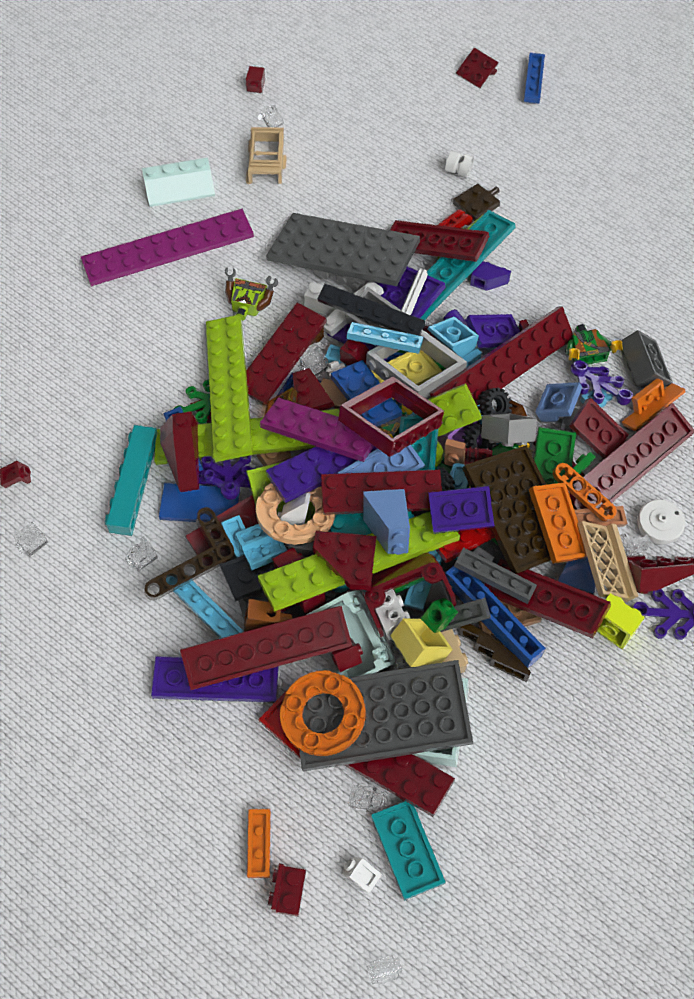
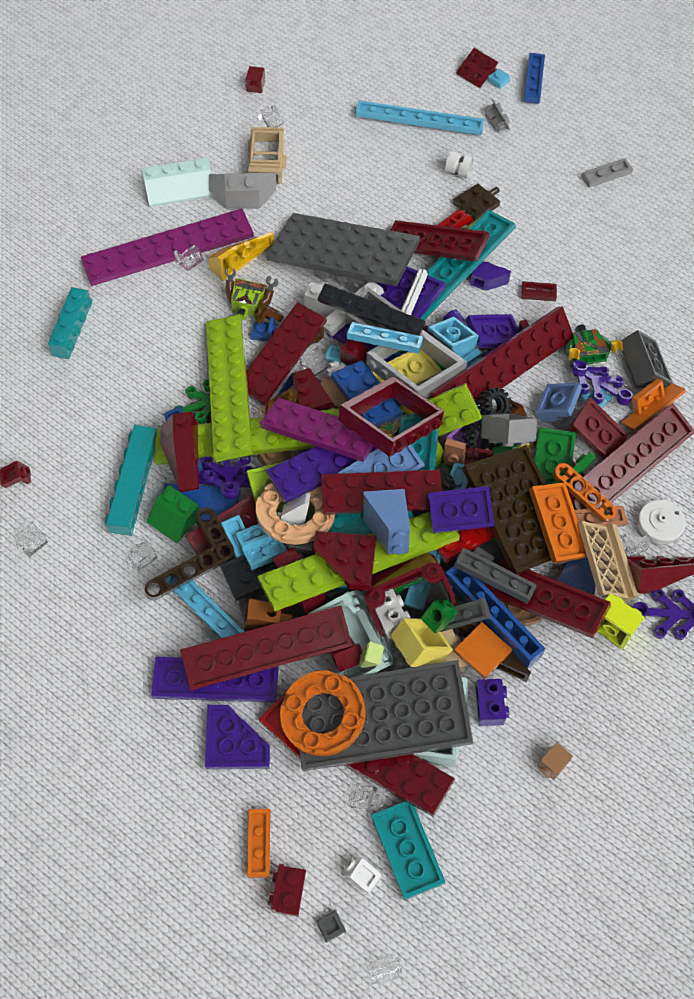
(70, 323): none -> teal brick
(173, 514): none -> green slope
(189, 258): none -> clear bracket
(233, 742): none -> dark purple plate
(239, 255): none -> yellow wedge
(242, 189): none -> light grey wedge
(263, 331): none -> blue bracket
(265, 311): none -> reddish brown bracket
(330, 926): none -> dark grey tile
(371, 655): none -> yellowish green slope
(420, 117): none -> medium azure plate
(483, 650): none -> orange tile
(490, 702): none -> dark purple brick
(499, 78): none -> medium azure plate
(501, 121): none -> light grey hinge
(537, 292): none -> dark red tile
(554, 761): none -> medium nougat brick
(607, 172): none -> light grey tile

